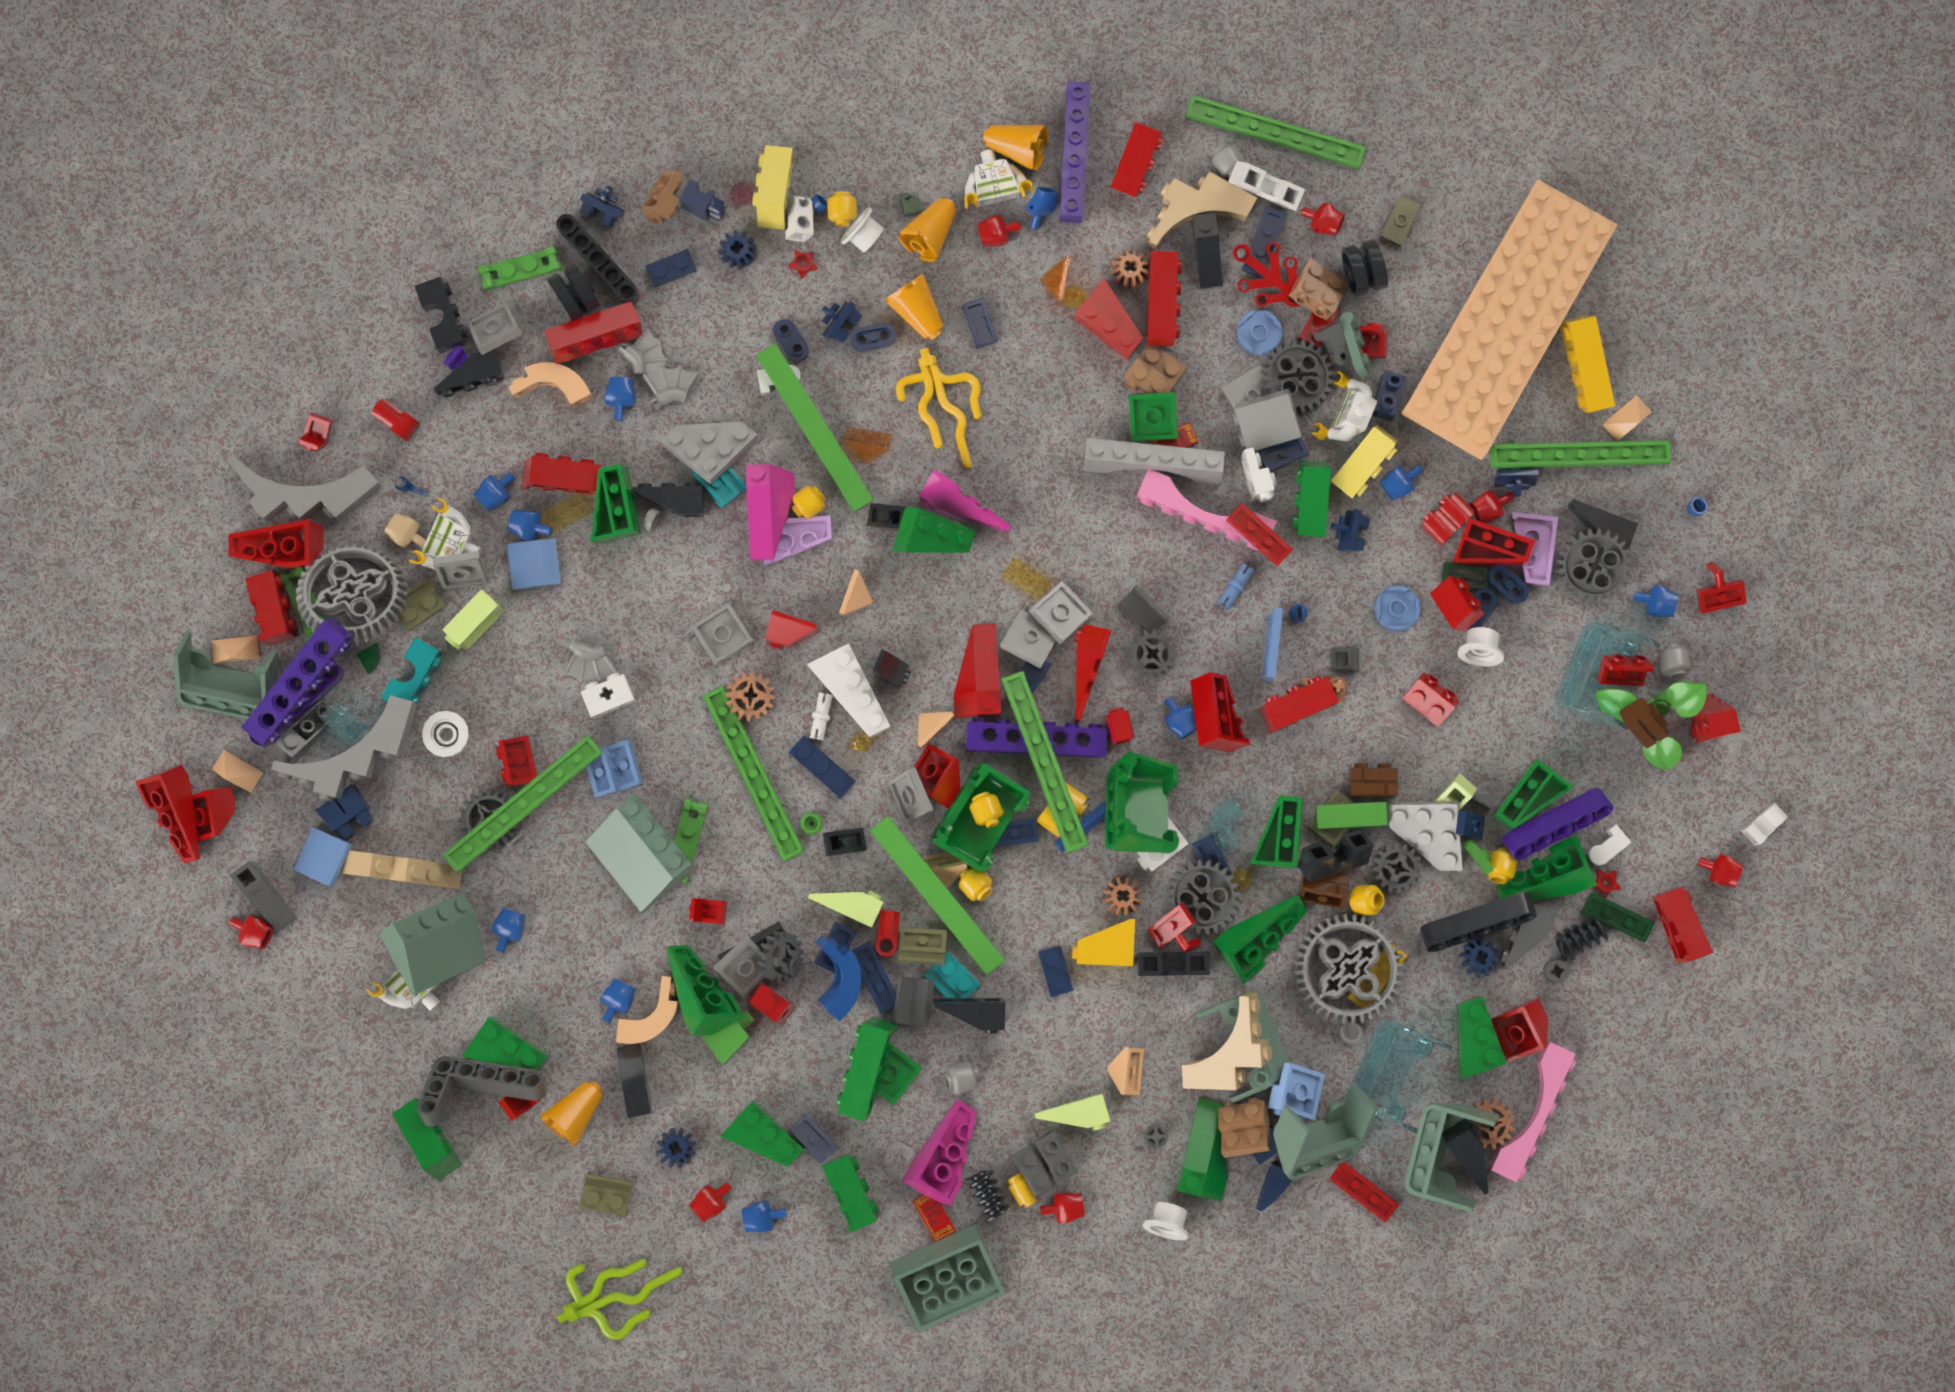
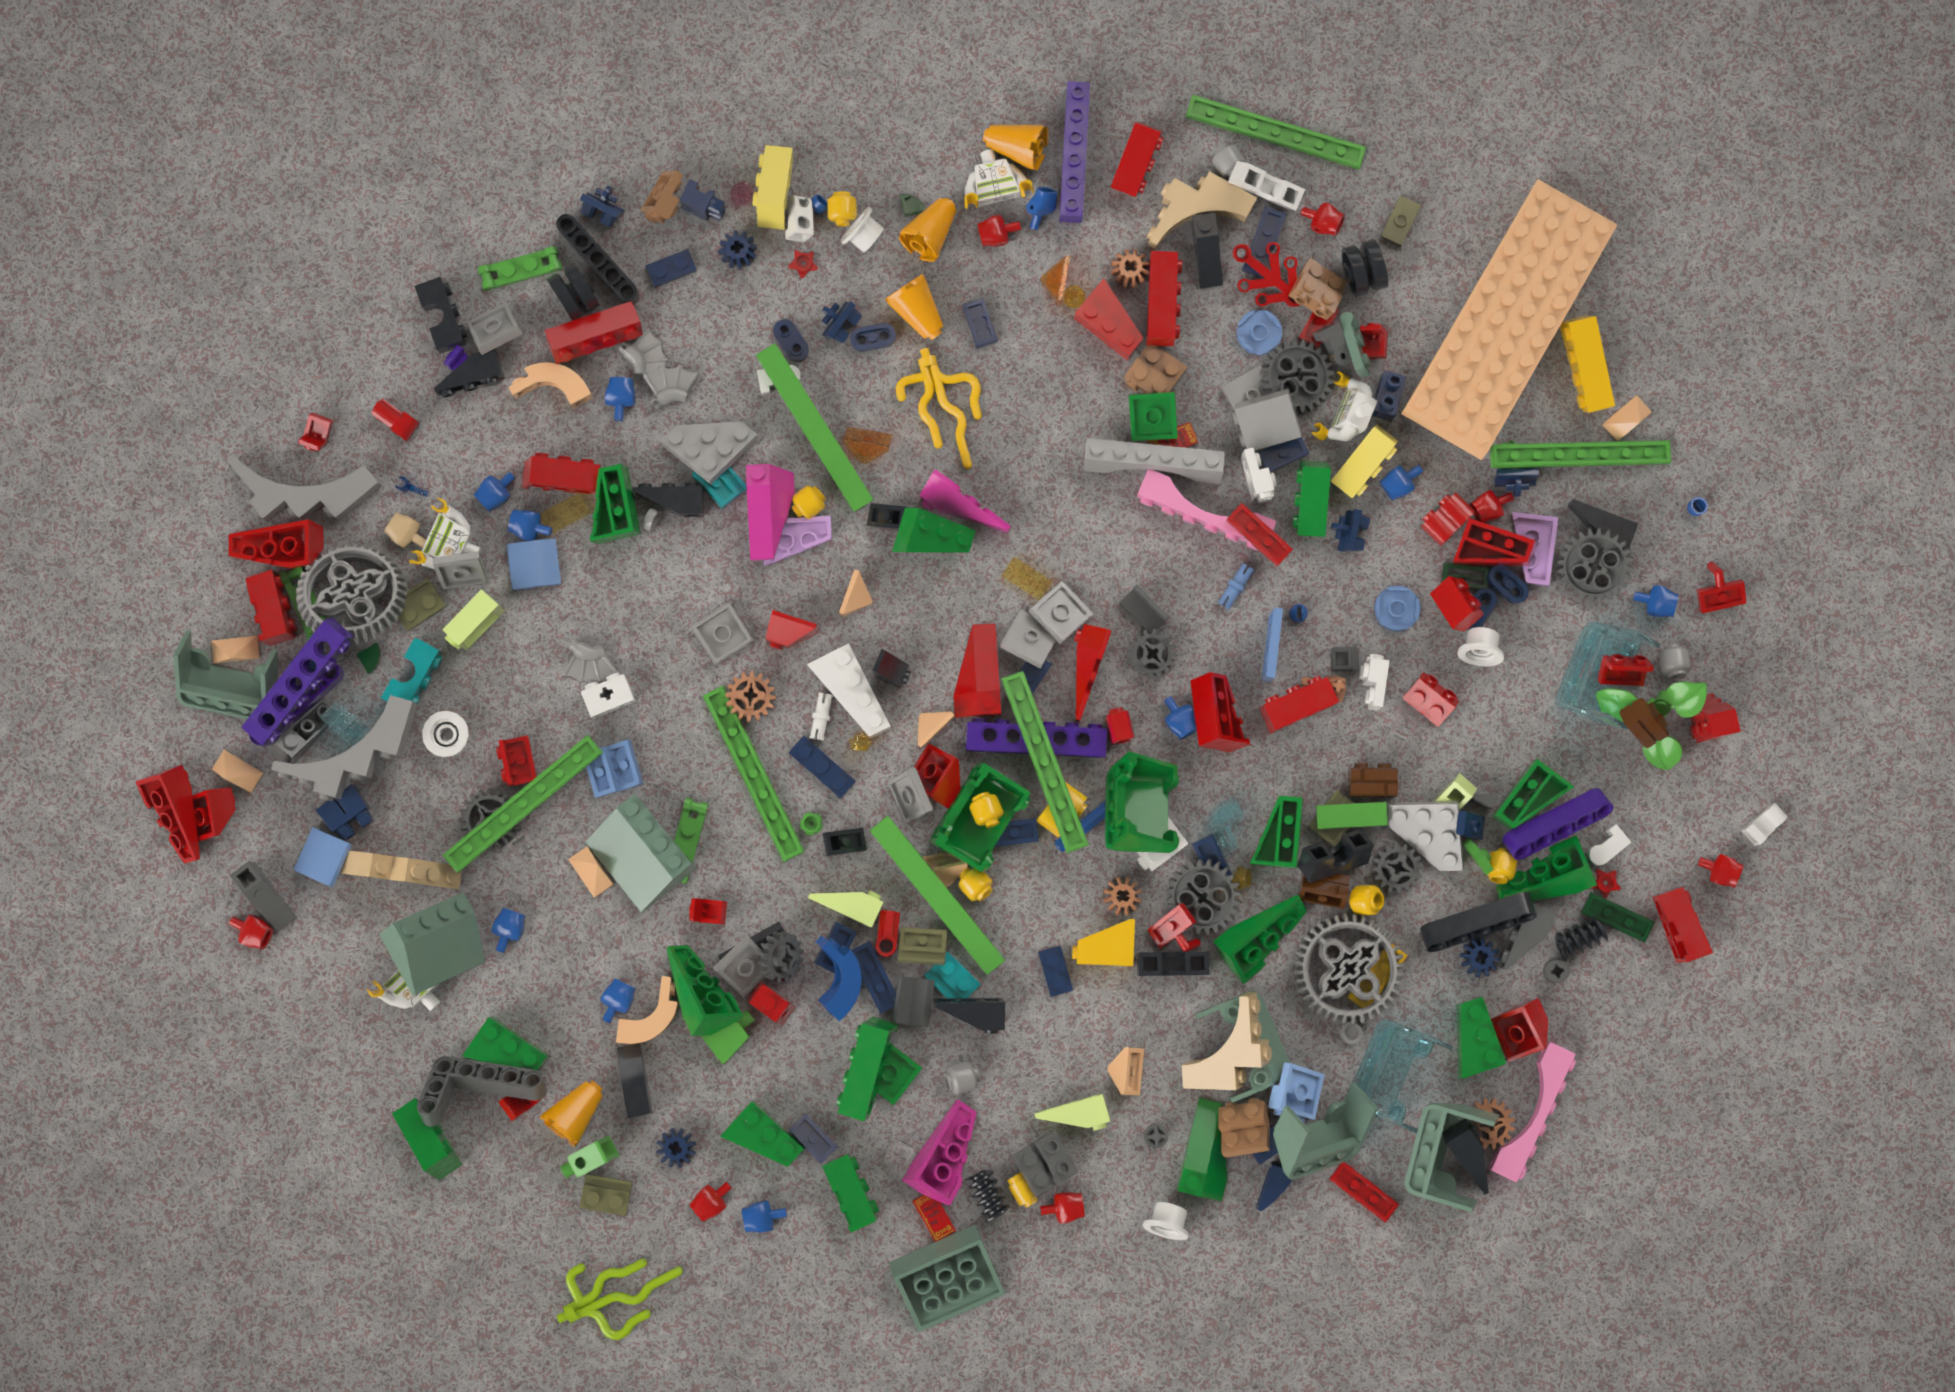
(590, 871): none -> light nougat slope
(590, 1157): none -> bright green torso
(1374, 674): none -> white plate

